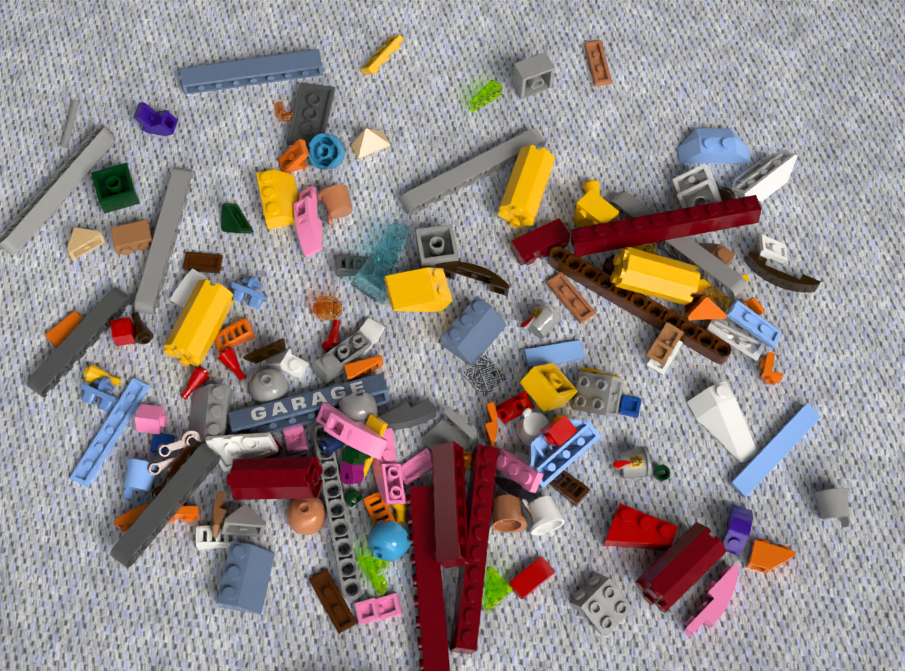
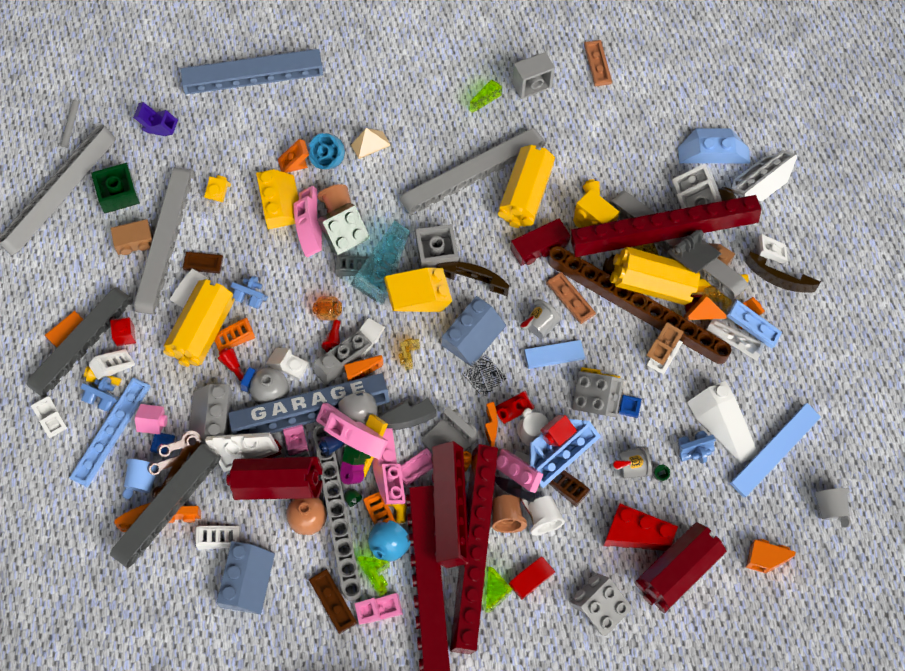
(49, 417): none -> white slope
(83, 241): tan slope -> none
(101, 369): none -> white slope
(141, 332): dark brown cone -> none
(197, 378): red cone -> none
(217, 188): none -> yellow bracket
(218, 514): medium nougat slope -> none
(234, 220): dark green slope -> none
(244, 523): light grey slope -> none
(245, 383): none -> blue tile
(266, 352): dark brown slope -> none
(281, 114): clear orange arm -> none
(310, 112): dark grey plate -> none
(343, 228): none -> brick
(382, 54): yellow plate -> none
(405, 355): none -> clear yellow bracket
(548, 387): yellow brick -> none
(694, 252): none -> dark grey hinge
(697, 449): none -> medium blue hips
(719, 596): bright pink slope -> none
(738, 529): dark purple brick -> none
(766, 367): orange bracket -> none

